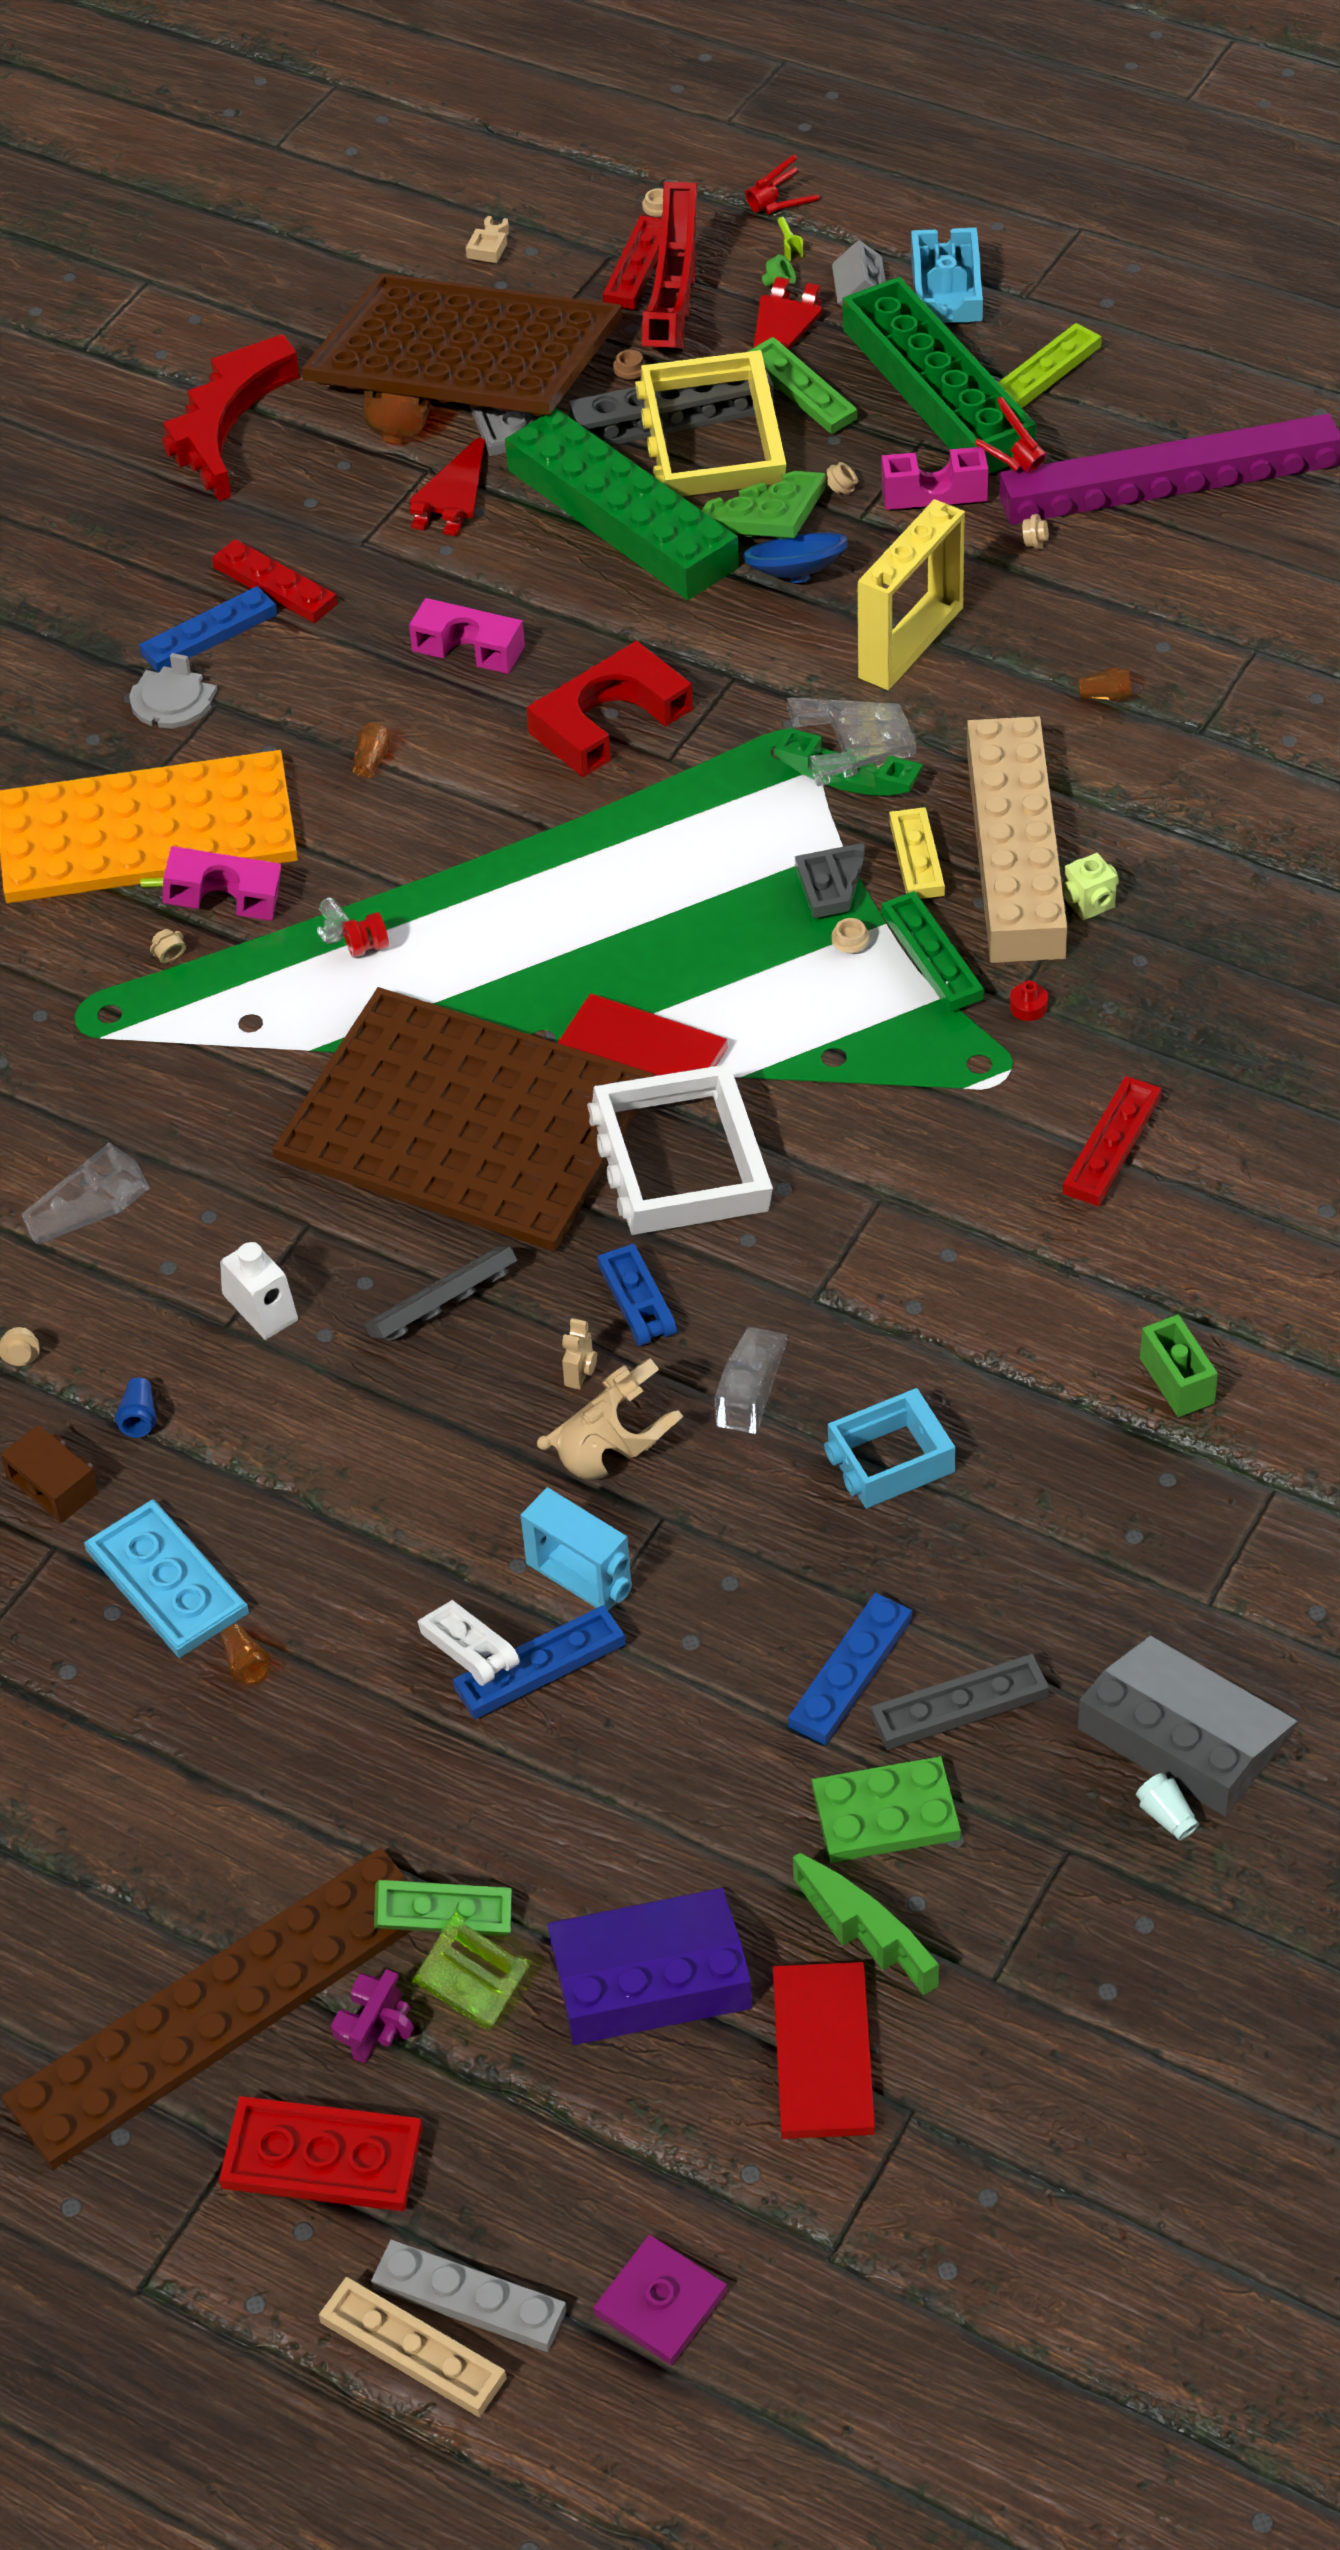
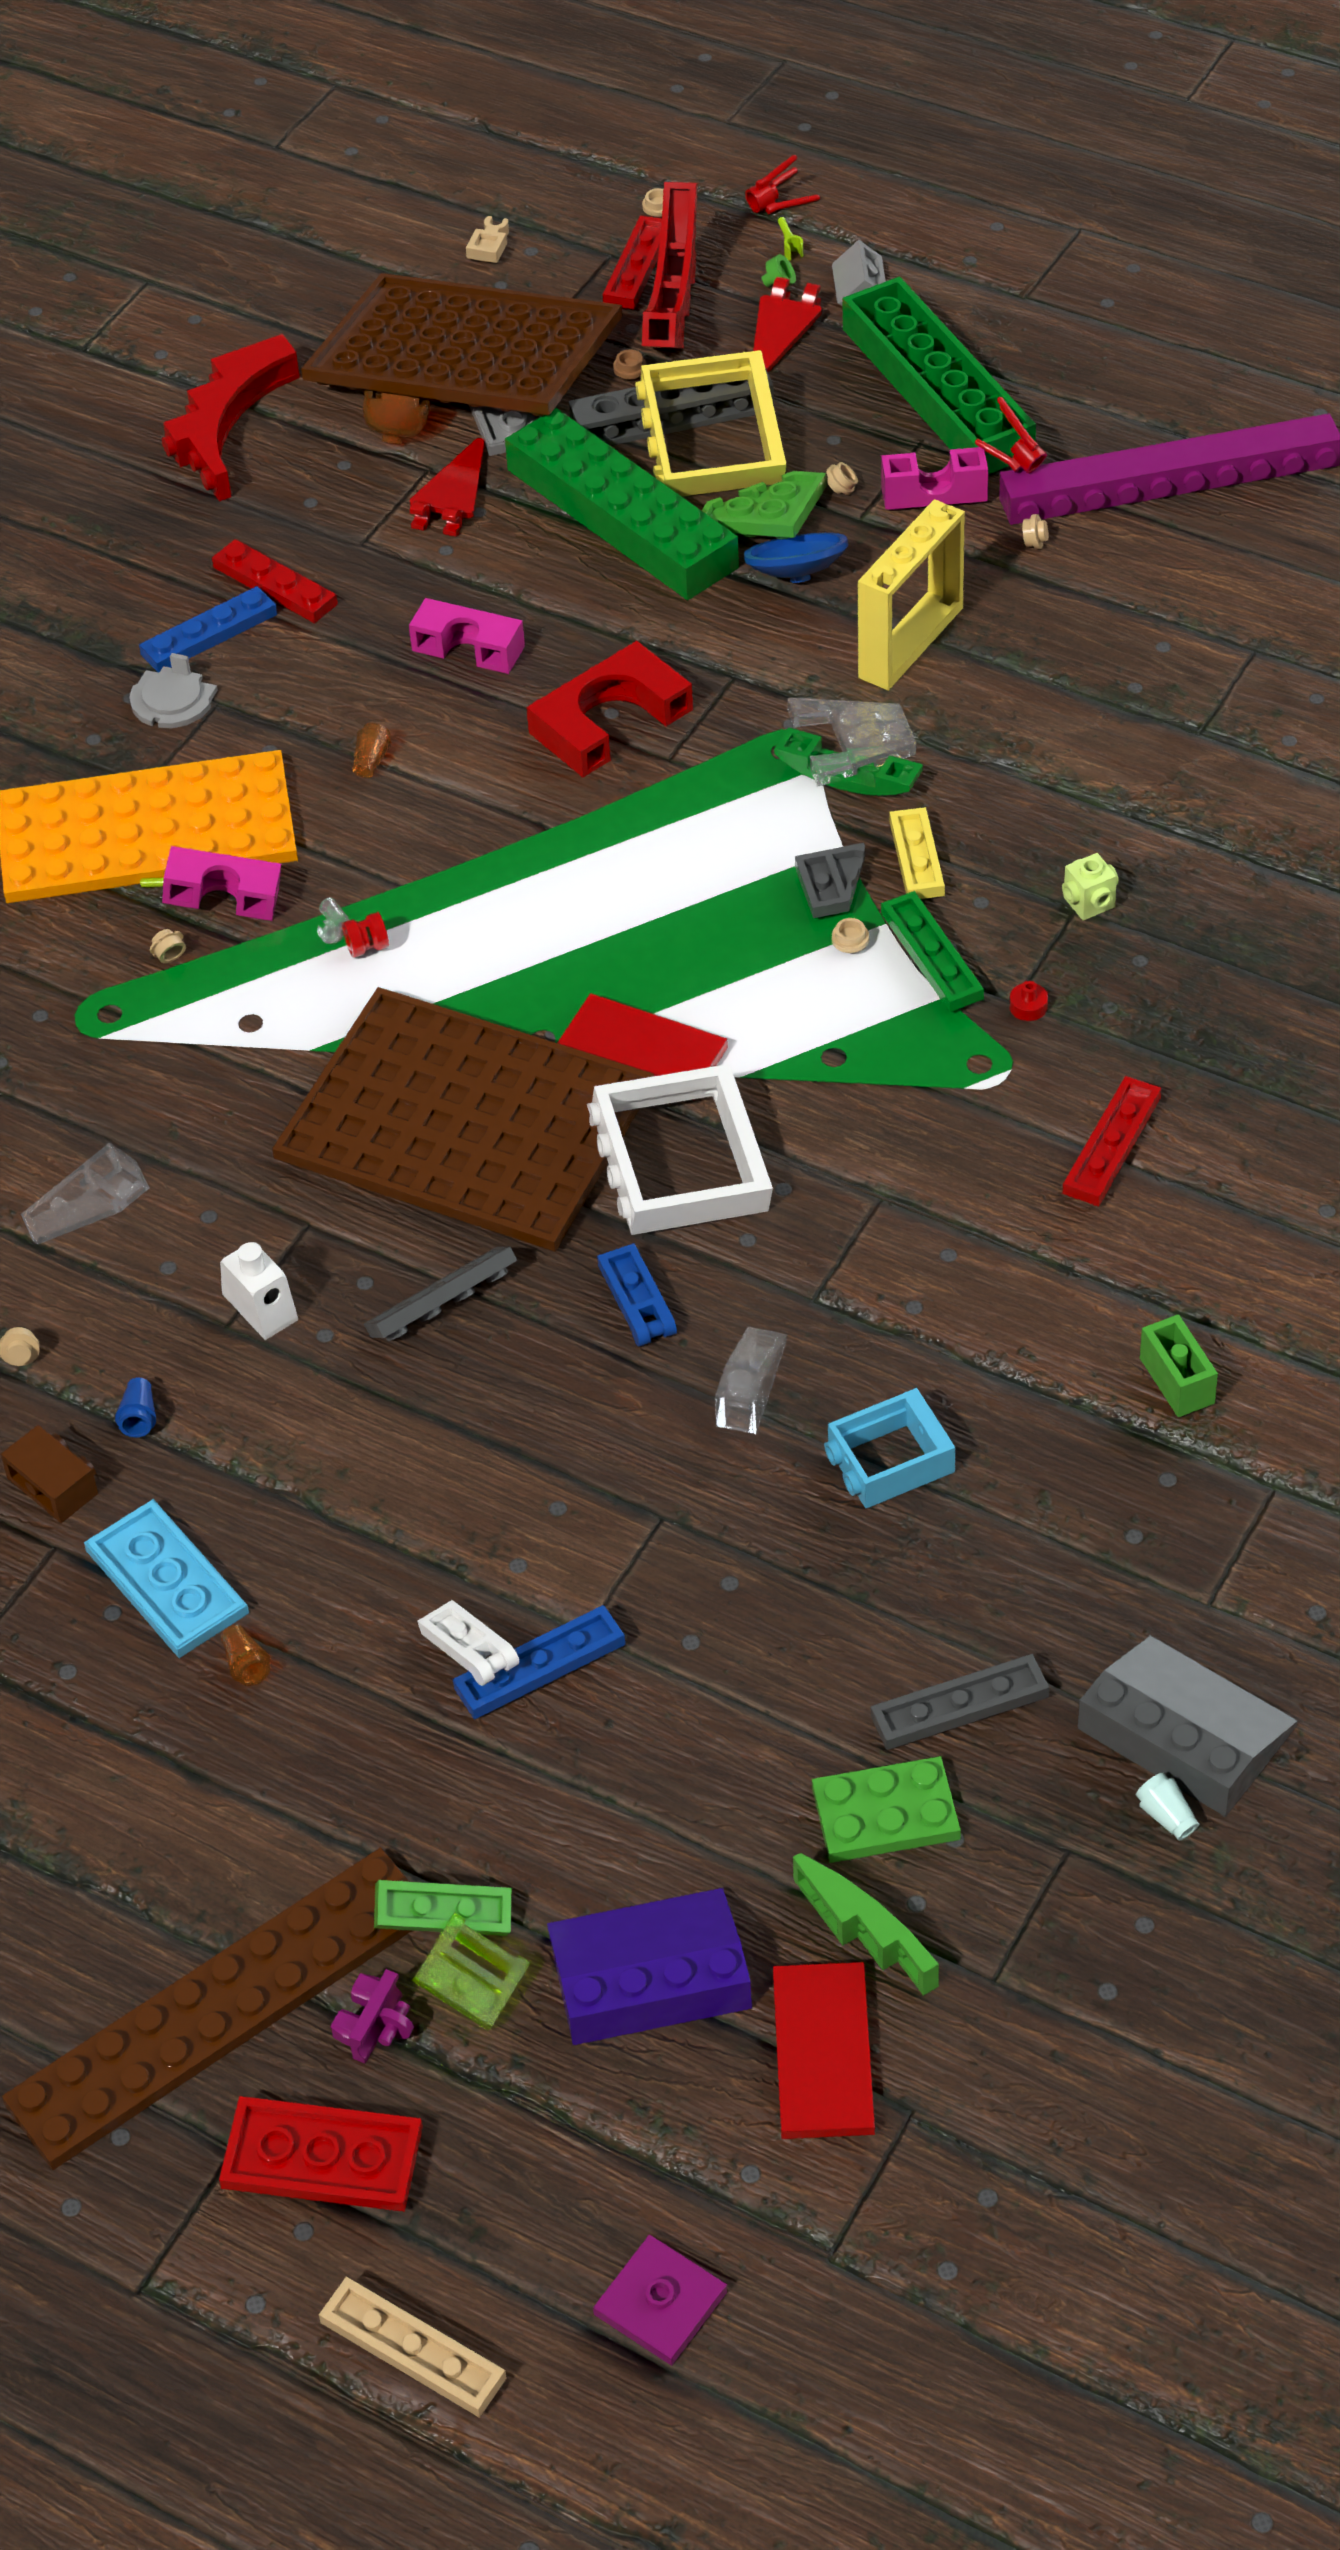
(469, 2295): light grey plate -> none
(576, 1550): medium azure window -> none
(579, 1355): tan plate -> none
(597, 1427): tan helmet -> none
(806, 387): bright green plate -> none
(850, 1668): blue plate -> none
(948, 274): medium azure piece -> none
(1016, 840): tan brick -> none
(1050, 364): lime plate -> none
(1107, 685): clear orange cone -> none

